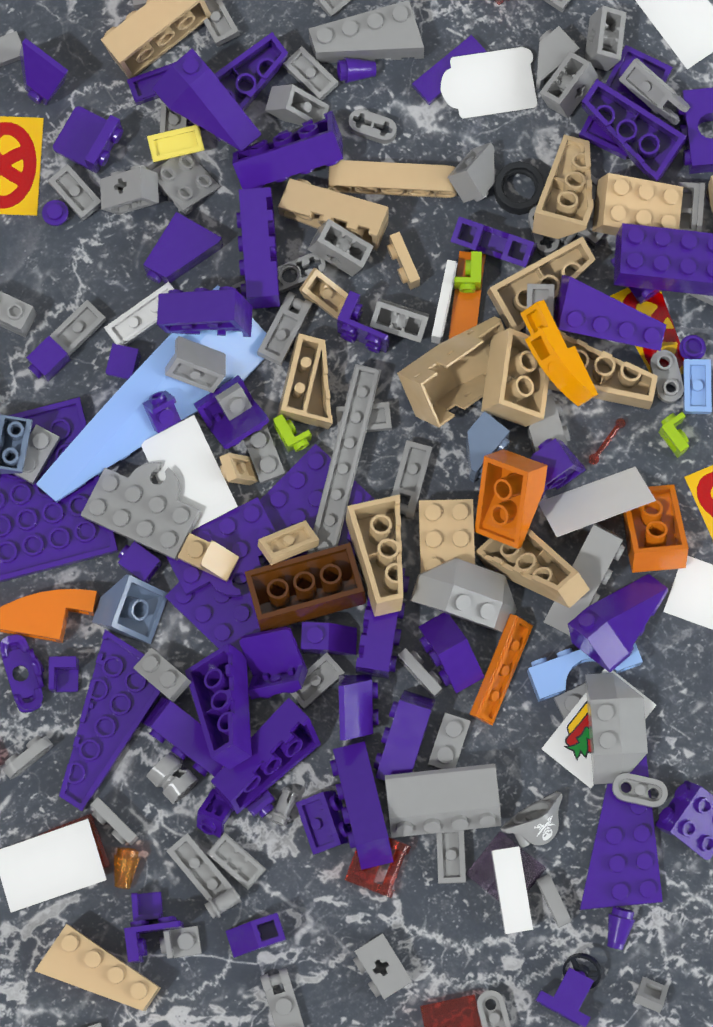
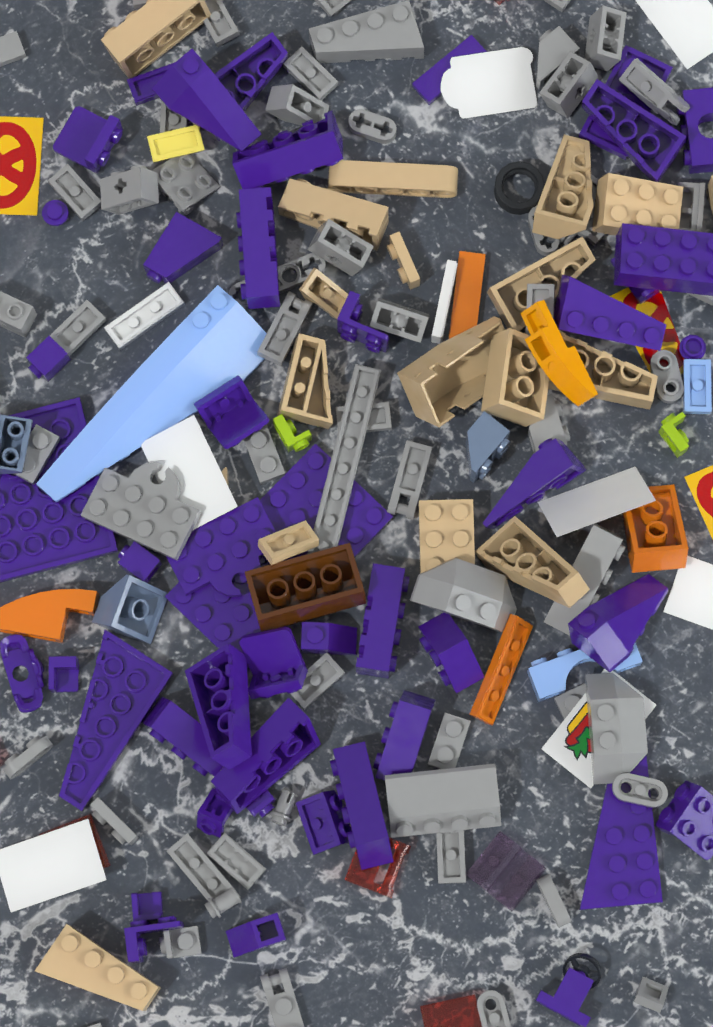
(40, 73): dark purple slope -> none
(122, 361): dark purple panel -> none
(125, 866): clear orange cone -> none
(161, 410): dark purple bracket -> none
(162, 675): light grey plate -> none
(173, 779): light grey wheel -> none
(197, 365): light grey panel -> none
(204, 310): dark purple wedge -> none
(208, 557): tan slope -> none
(233, 401): light grey plate -> none
(238, 469): tan plate -> none
(355, 69): dark purple cone -> none
(356, 706): dark purple slope -> none
(378, 548): tan wedge -> none
(396, 974): light grey brick -> none
(413, 664): light grey plate -> none
(472, 269): lime bracket -> none
(474, 174): light grey slope -> none
(493, 242): dark purple arch -> none
(509, 496): orange slope -> none
(512, 890): white tile -> none
(537, 822): light grey hat -> none
(594, 458): clear red hinge -> none
(619, 927): dark purple cone -> none

